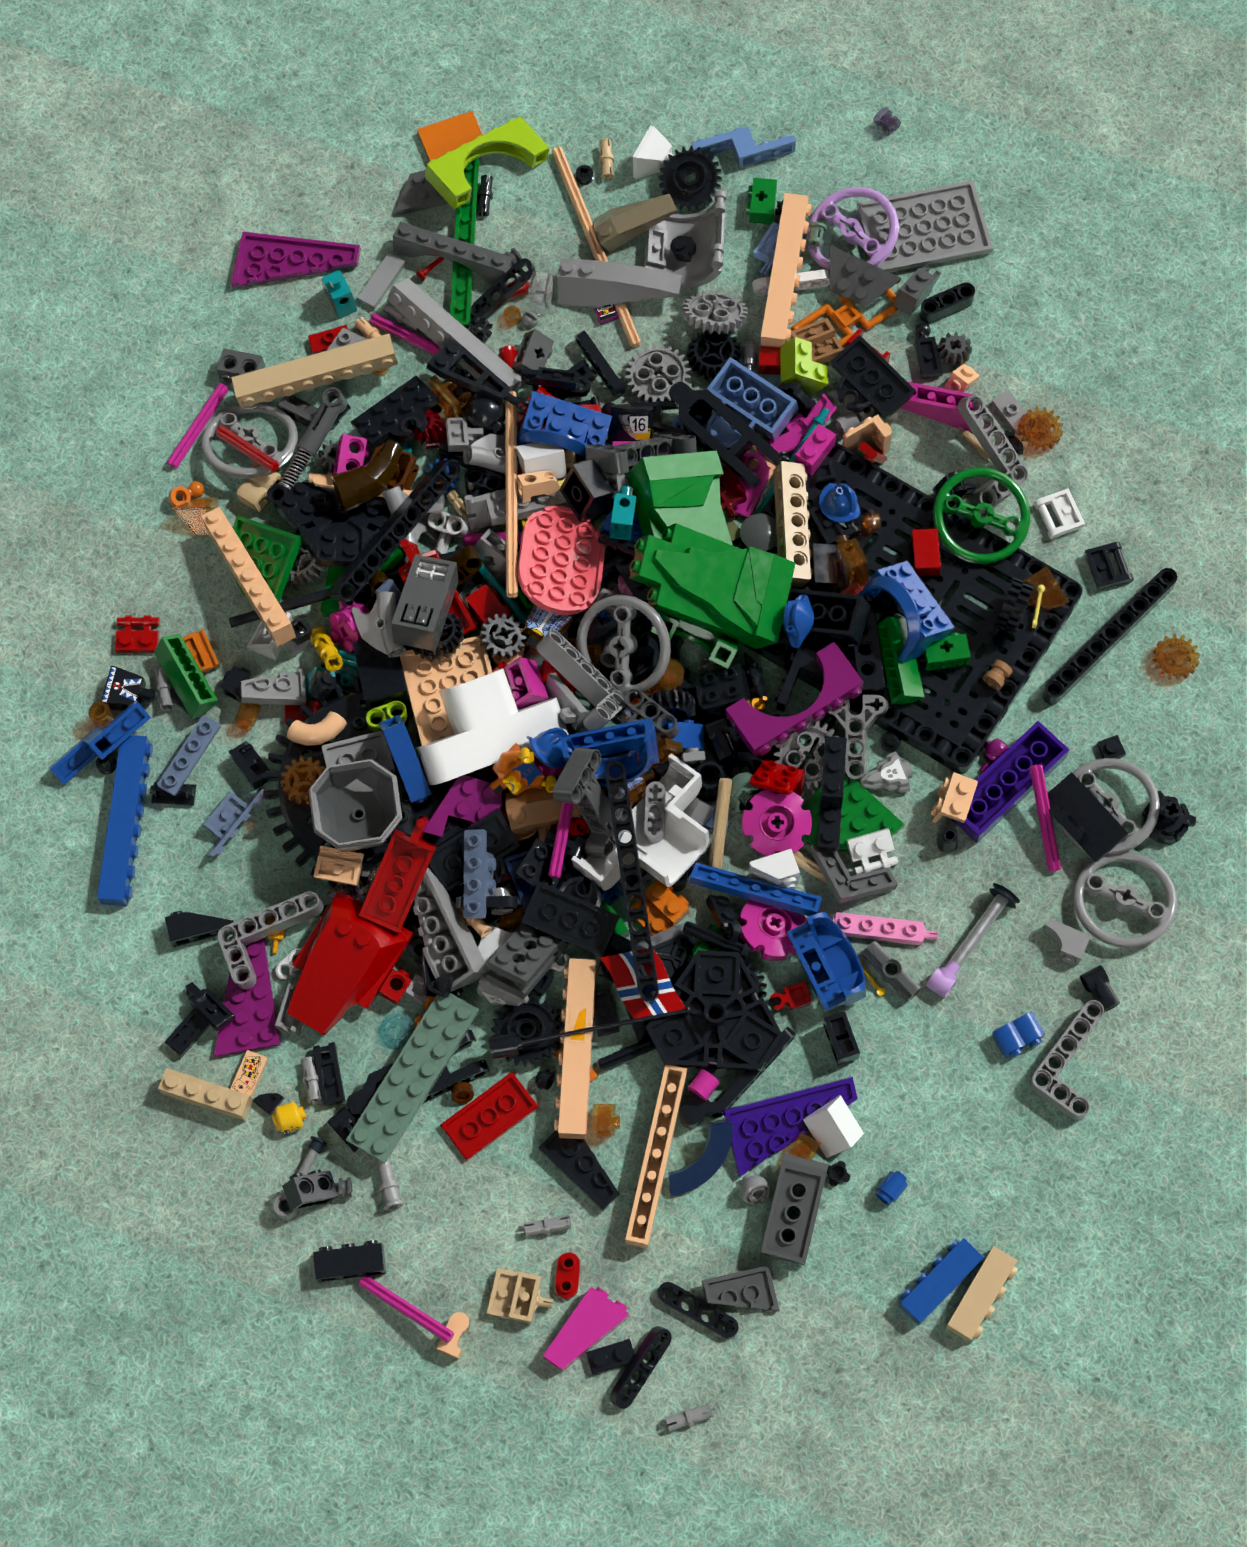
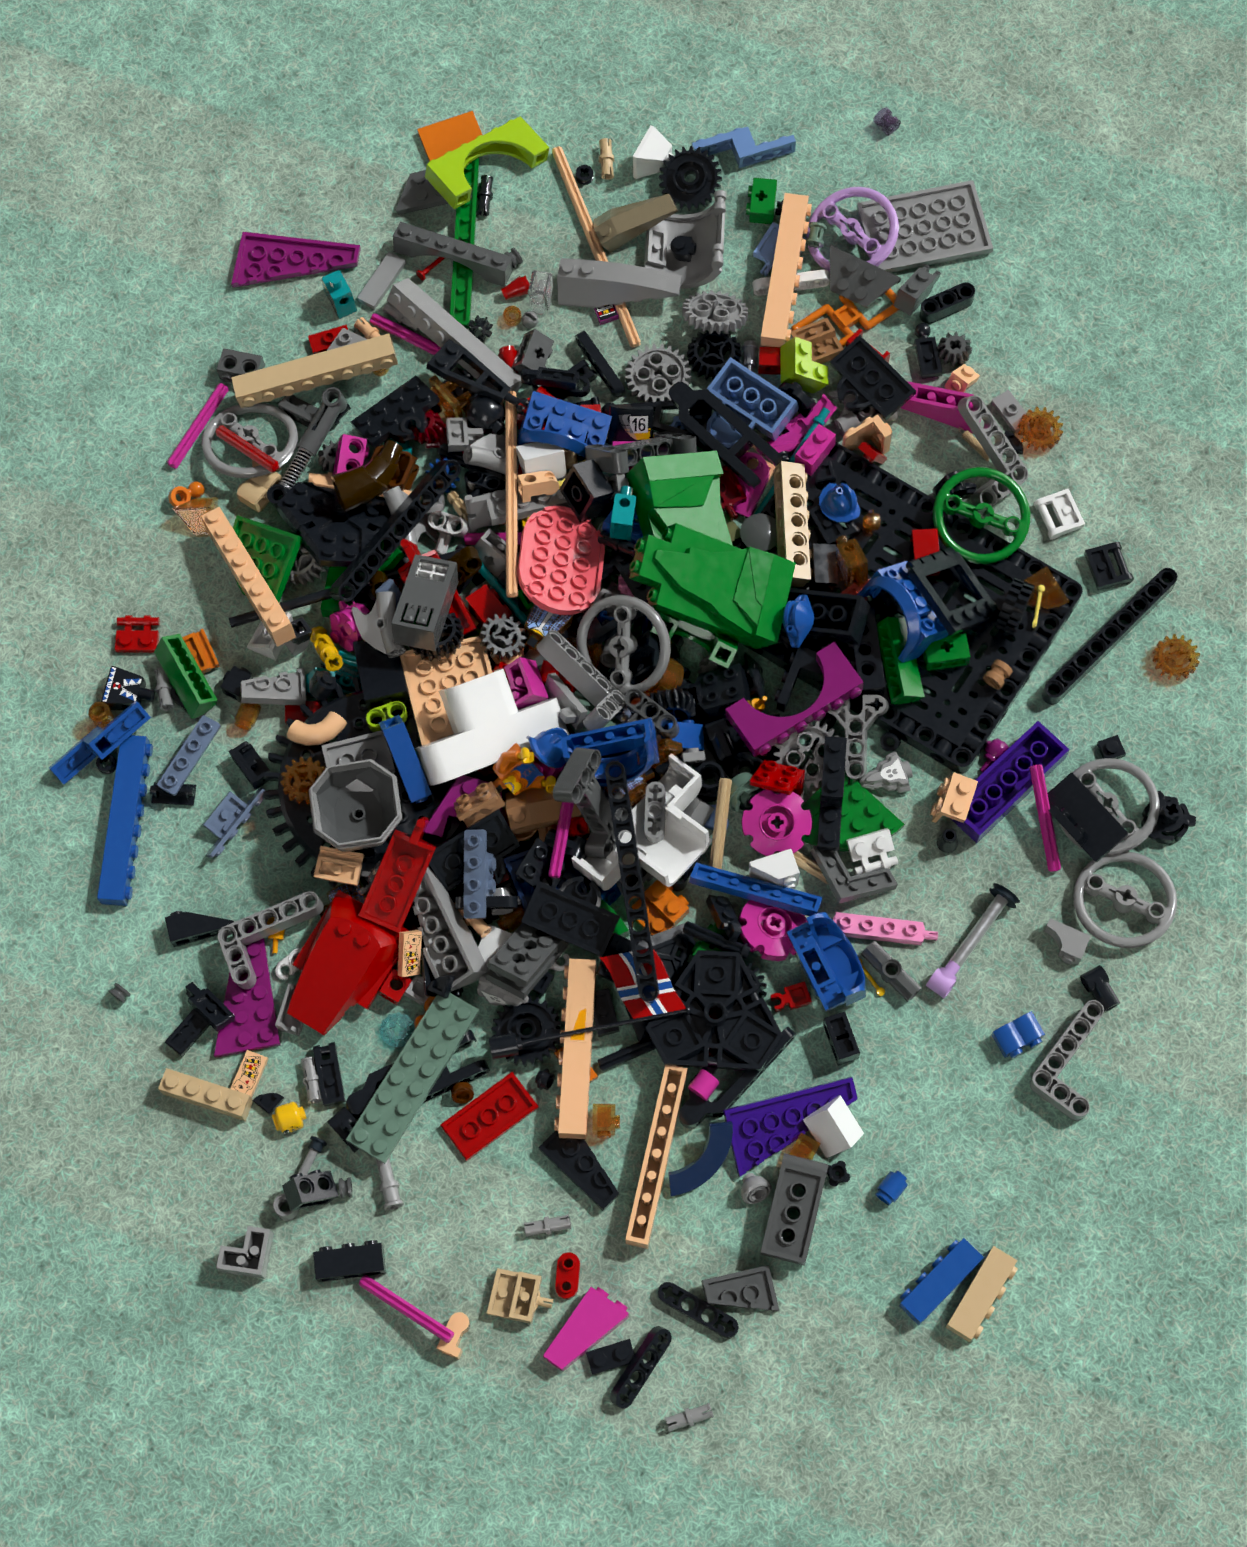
(119, 992): none -> dark grey bush
(250, 1260): none -> light grey brick
(409, 953): none -> light nougat tile
(478, 803): none -> medium nougat bracket
(500, 286): black beam -> none
(961, 618): none -> black hinge

